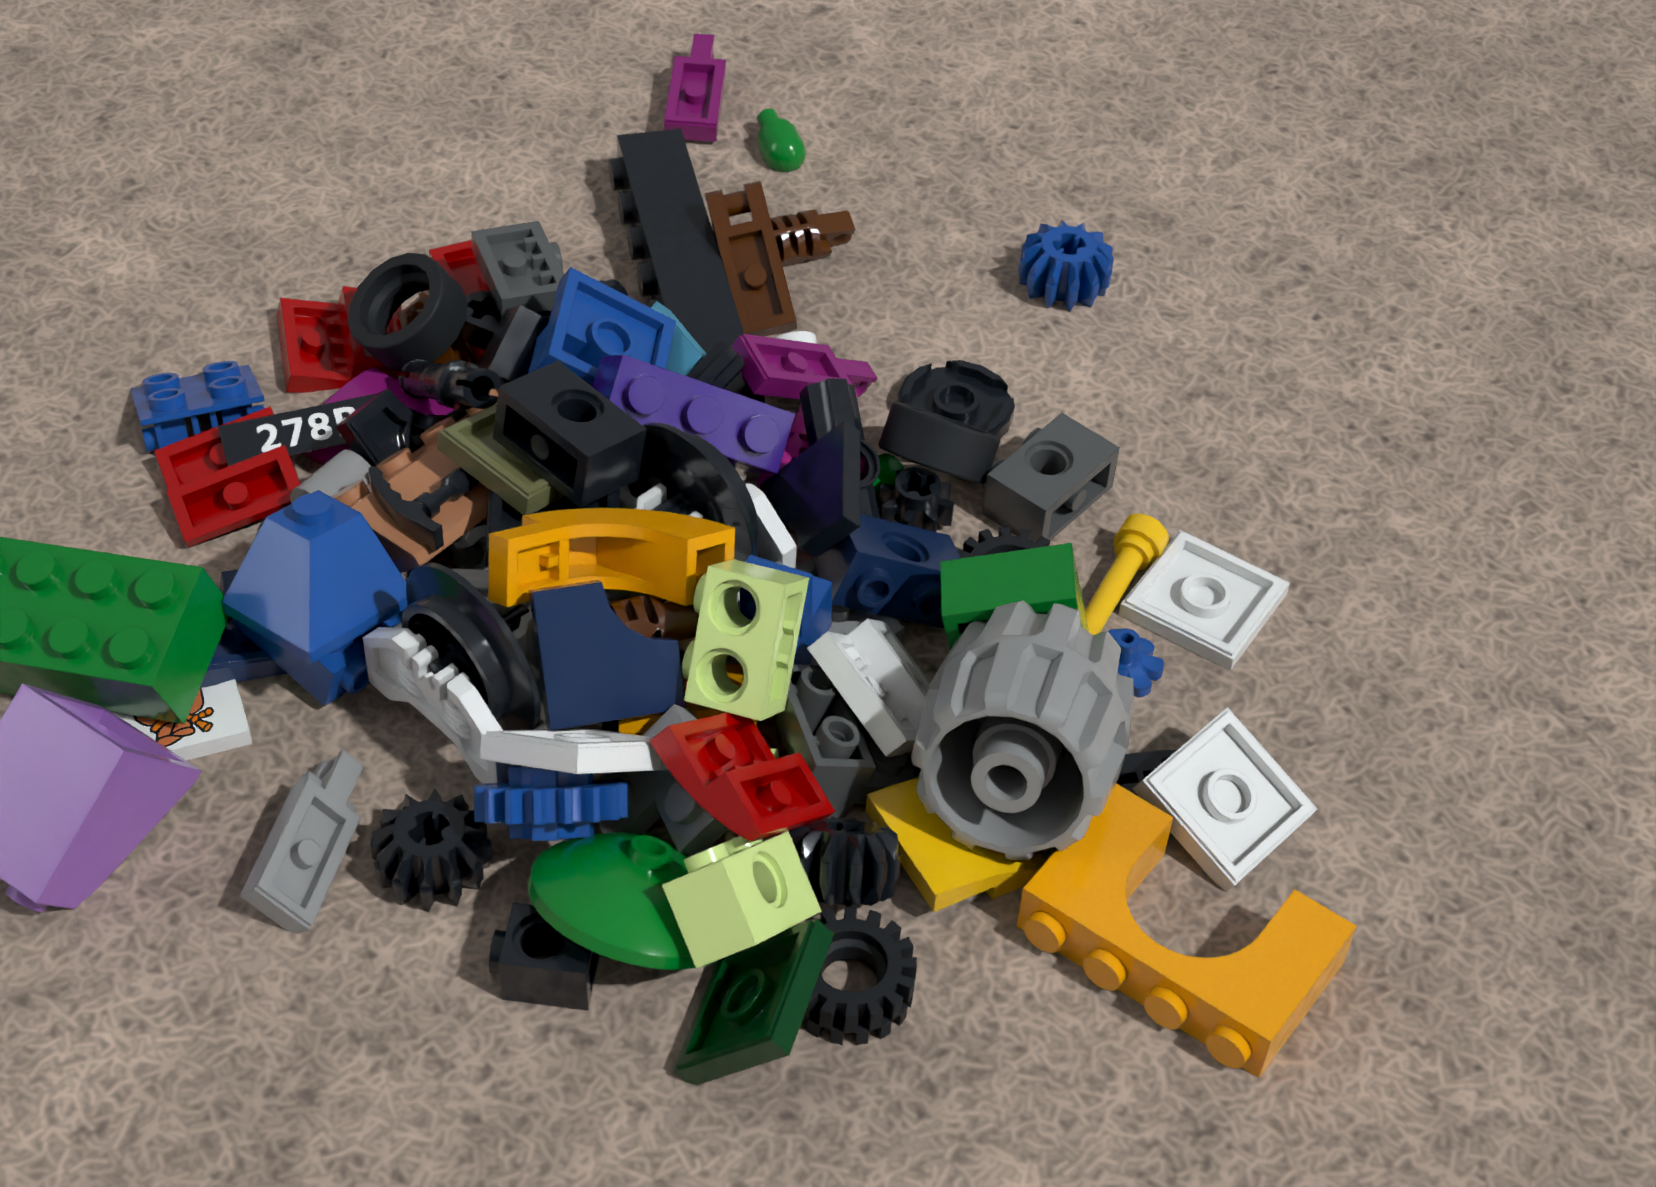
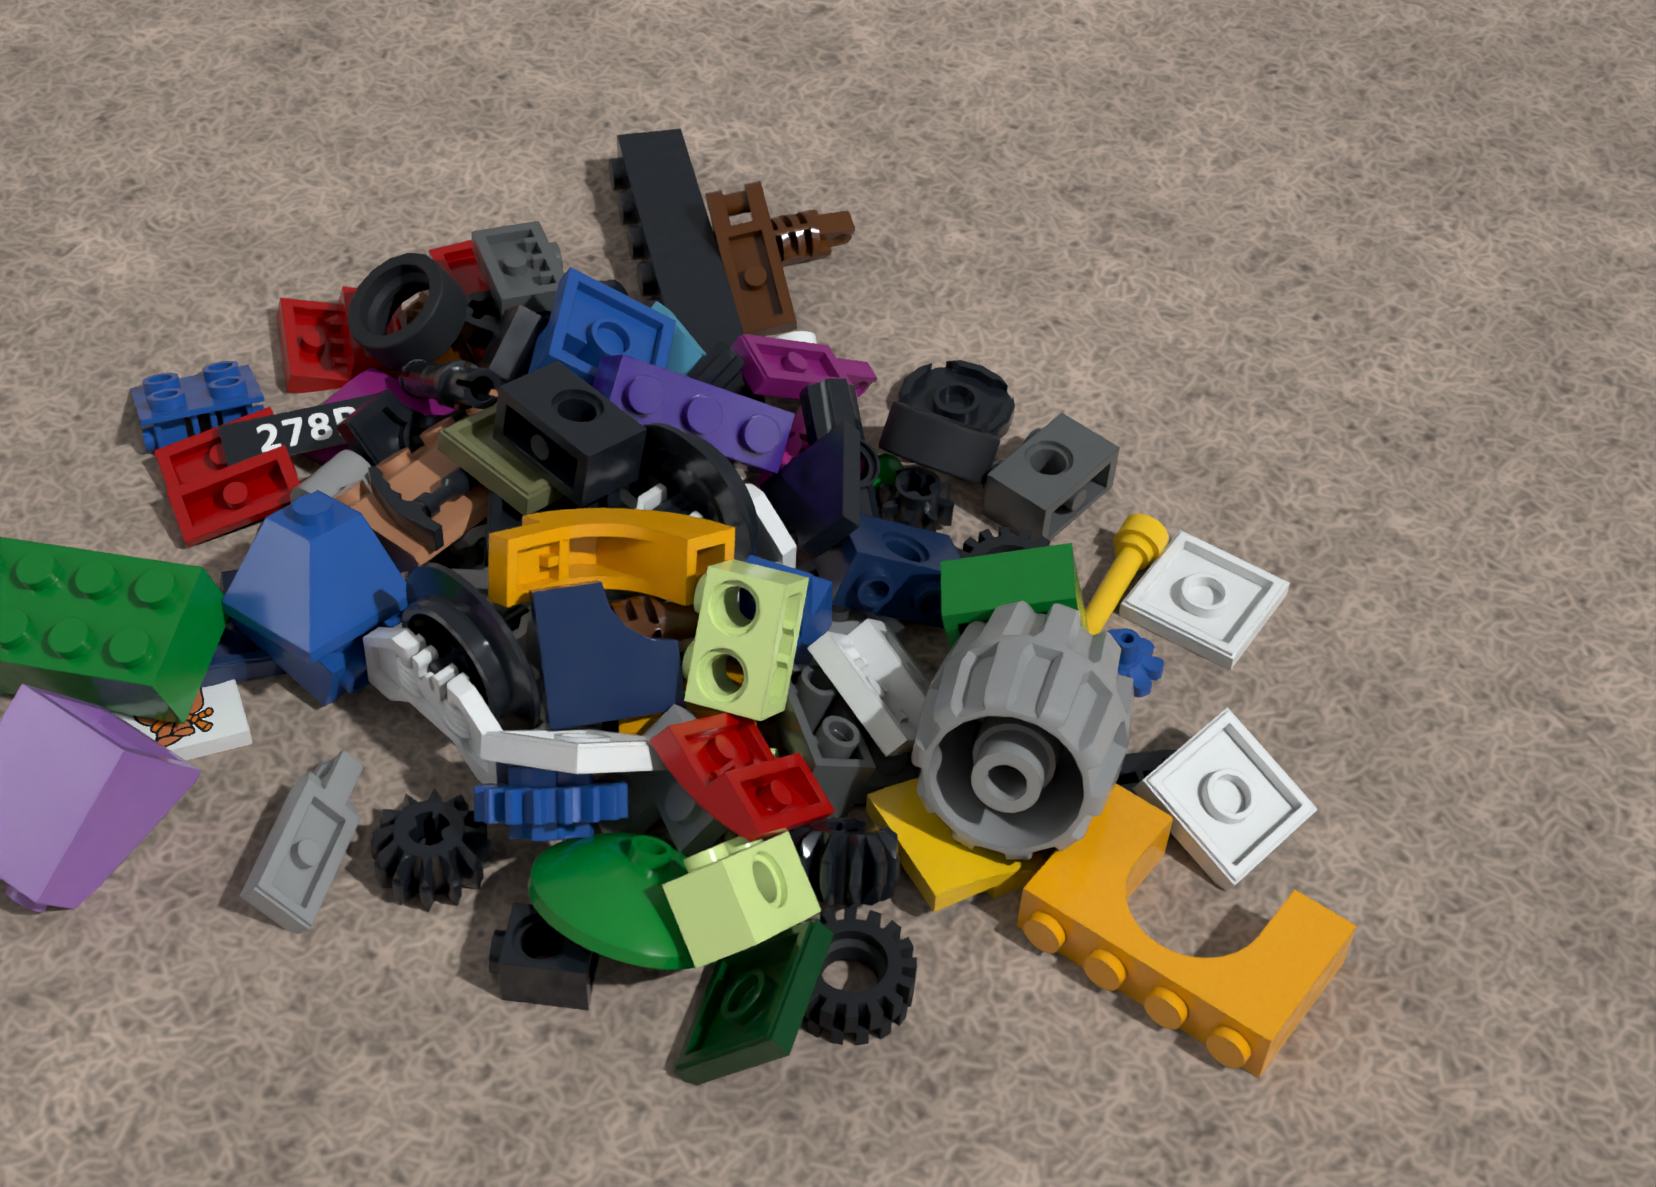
(696, 92): magenta hinge -> none
(780, 142): green cylinder -> none
(1066, 264): blue gear -> none

